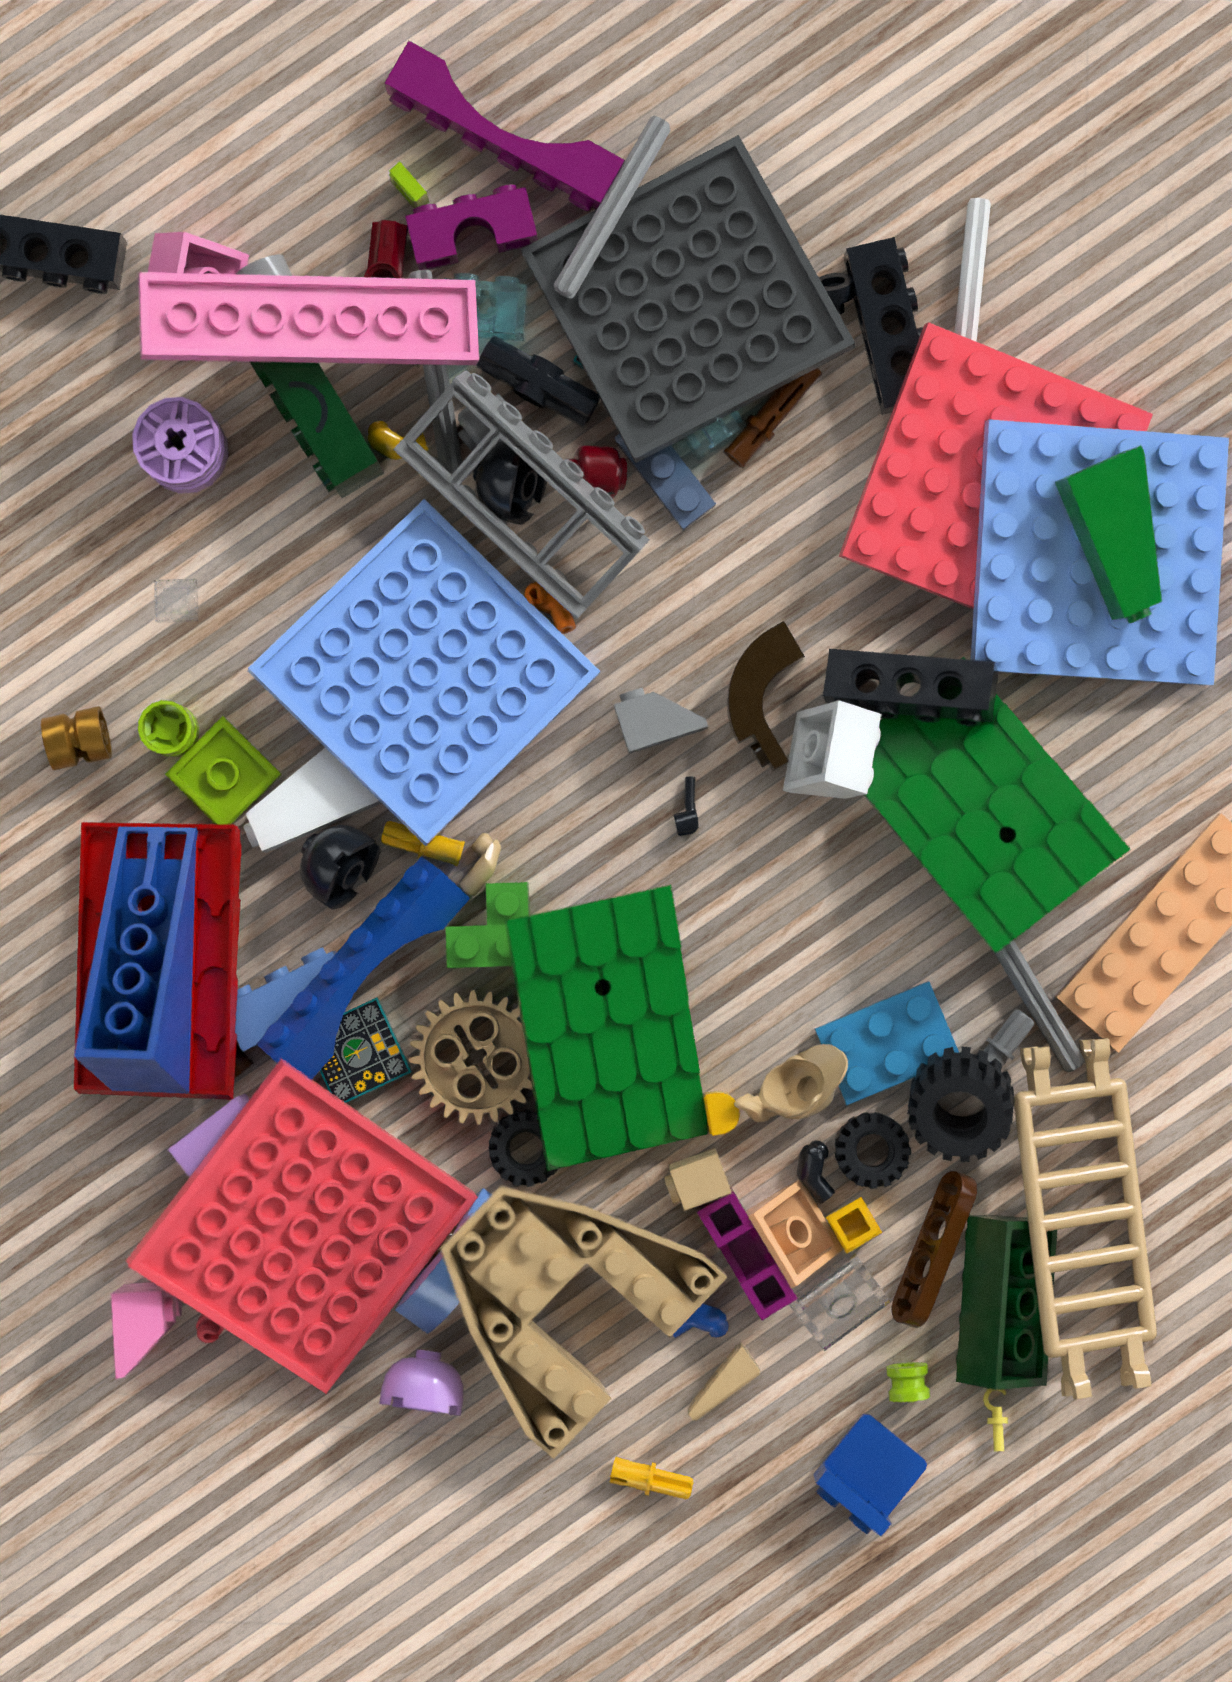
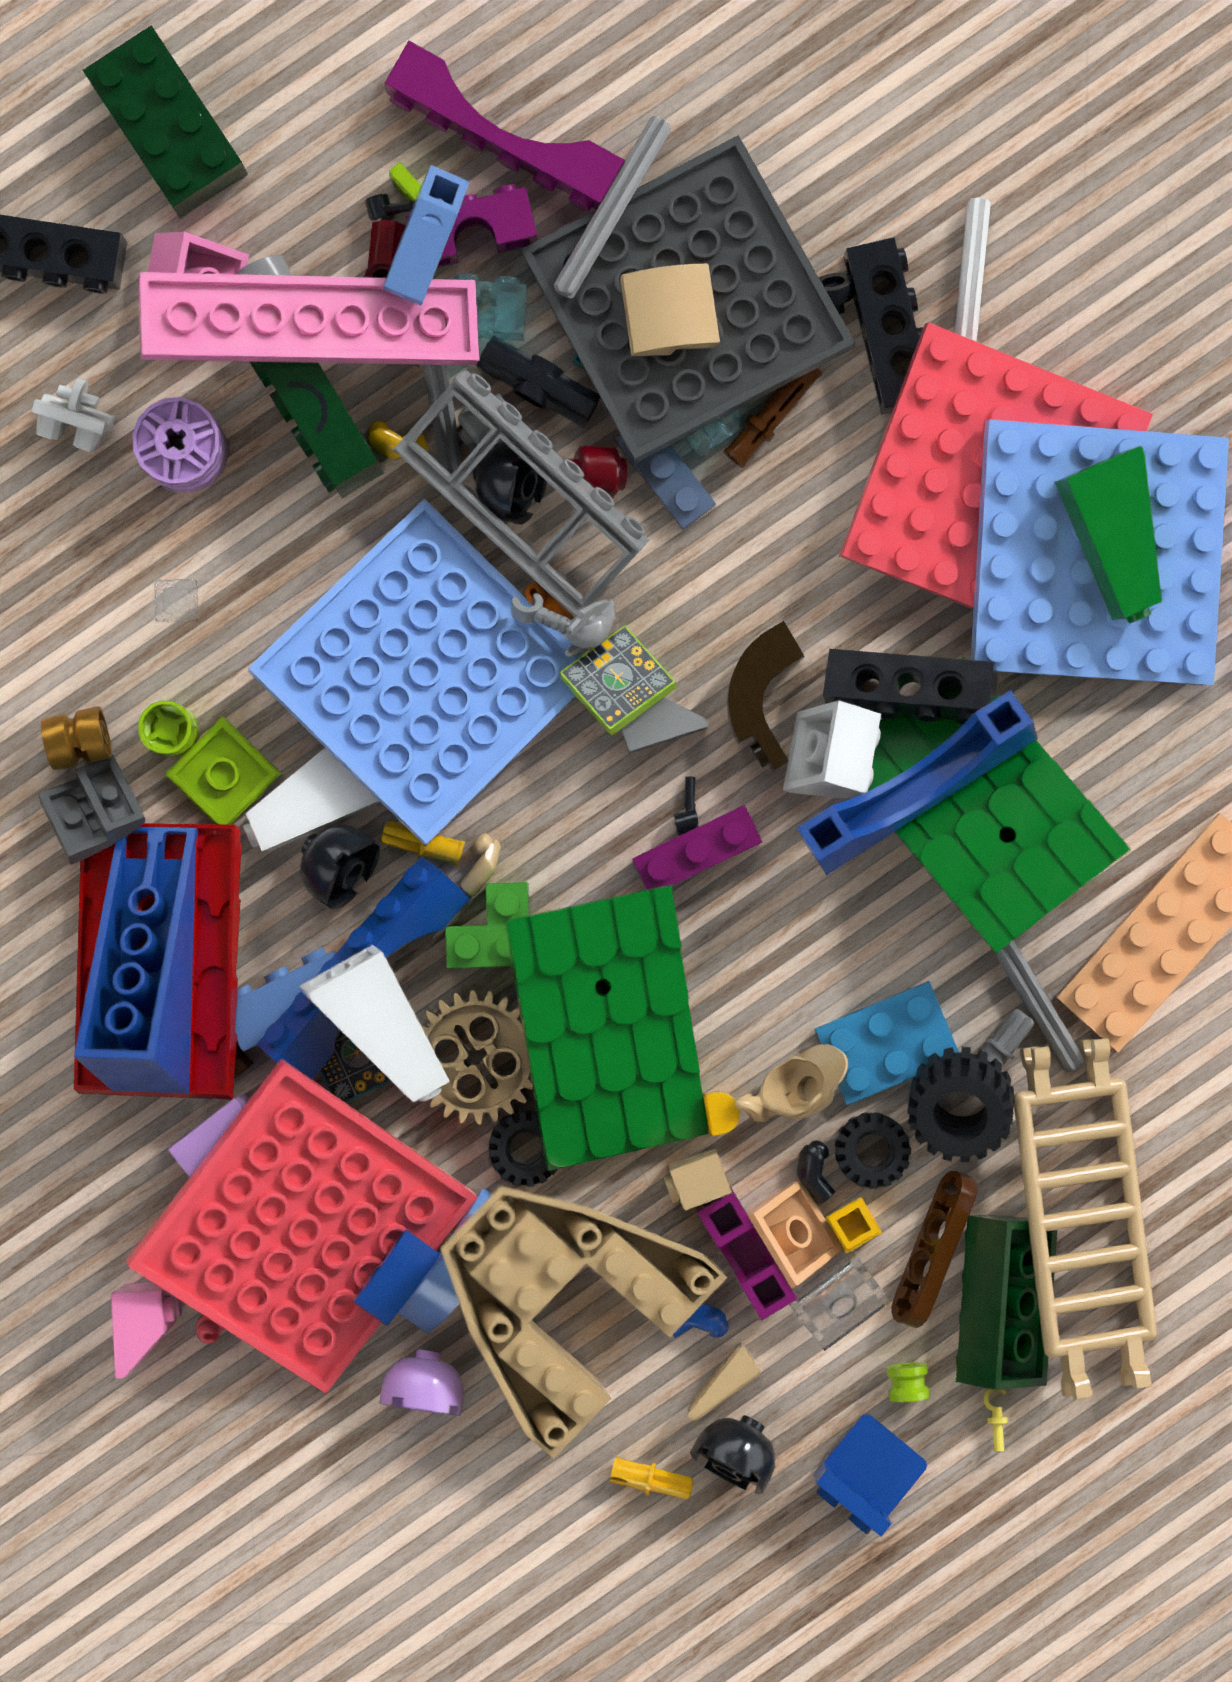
(55, 412): none -> white hips
(92, 810): none -> dark grey slope
(165, 121): none -> dark green brick
(377, 1018): none -> white slope
(380, 207): none -> black hand
(396, 1277): none -> blue slope
(425, 235): none -> medium blue slope
(583, 632): none -> light grey piece
(618, 680): none -> tile
(669, 309): none -> tan slope
(697, 849): none -> magenta arch
(737, 1452): none -> black cylinder
(973, 750): none -> blue arch

